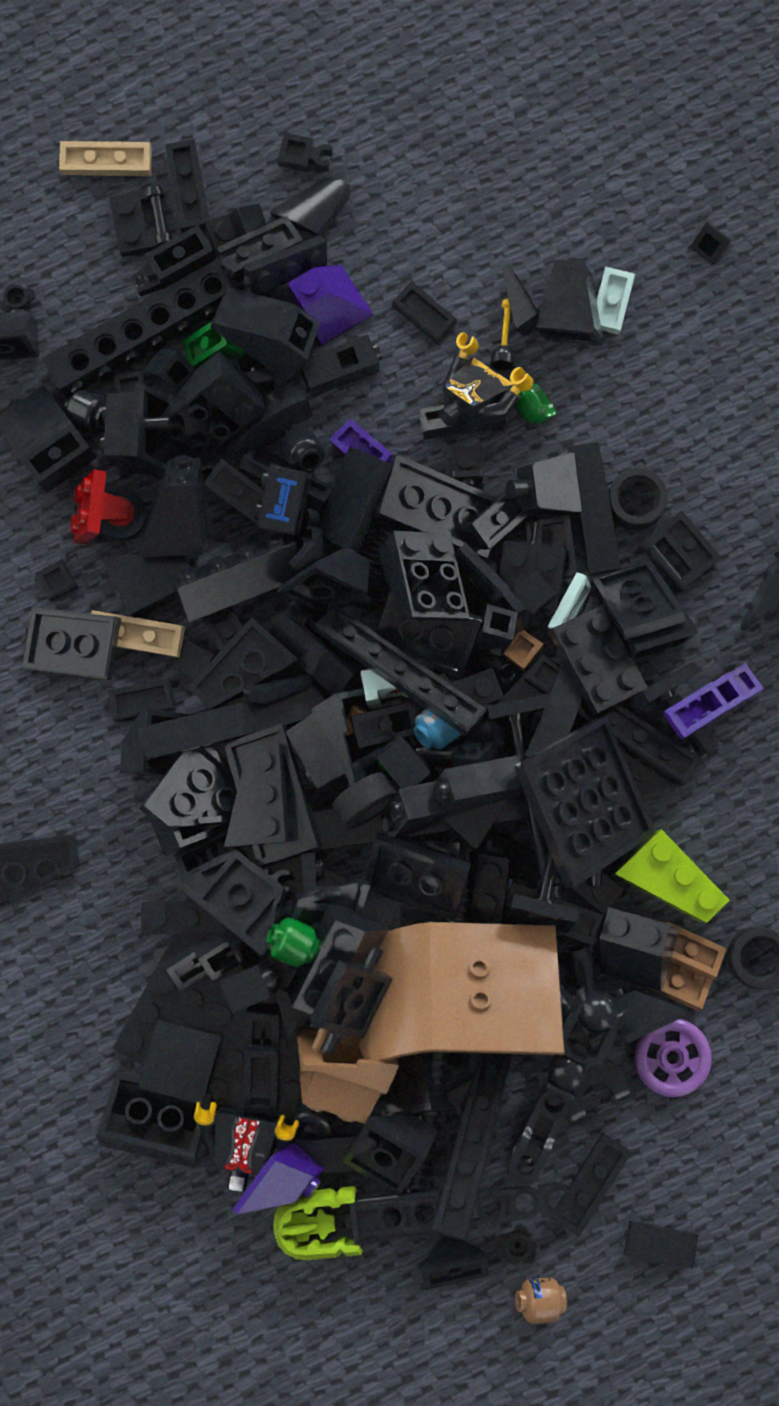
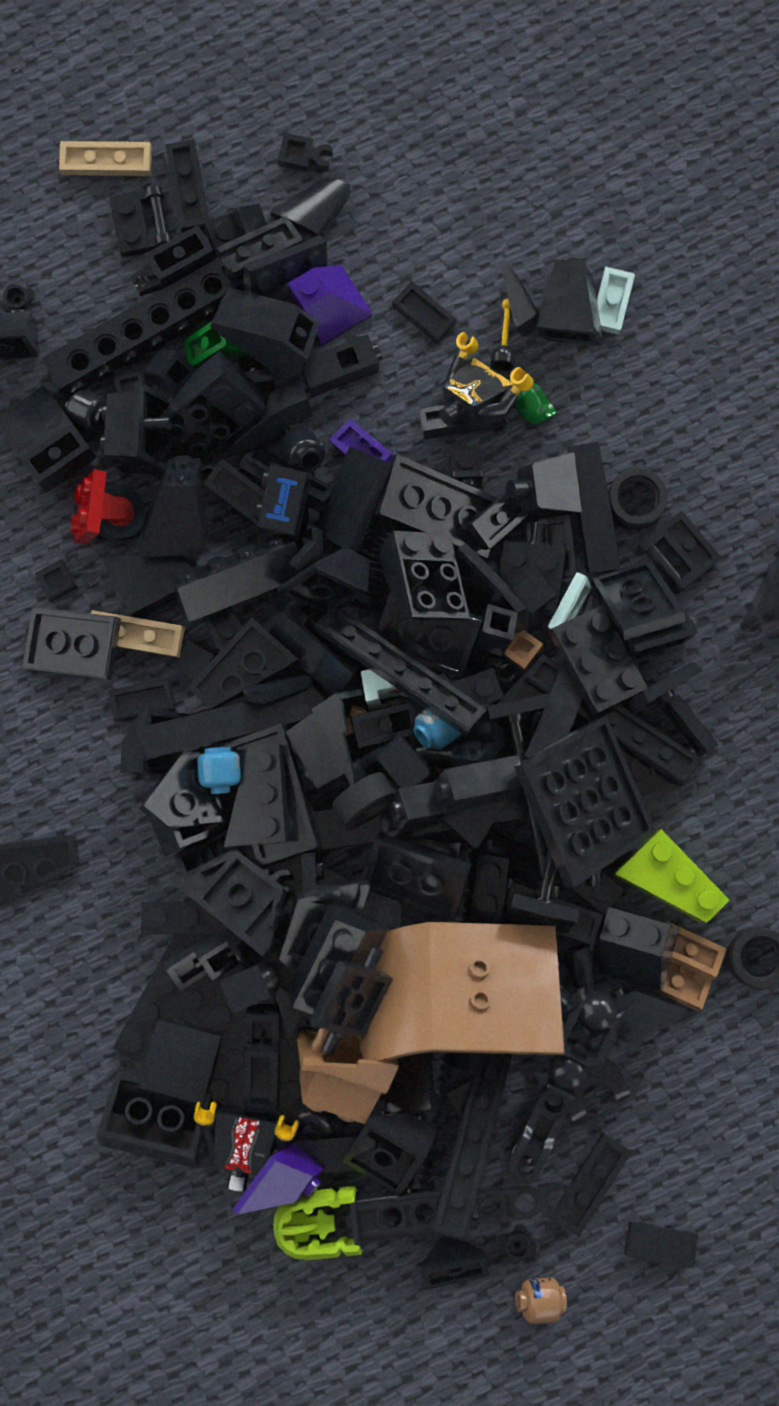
(219, 769): none -> dark azure head
(292, 942): green head -> none
(672, 1085): medium lavender plate -> none
(710, 243): black slope -> none
(712, 701): dark purple slope -> none

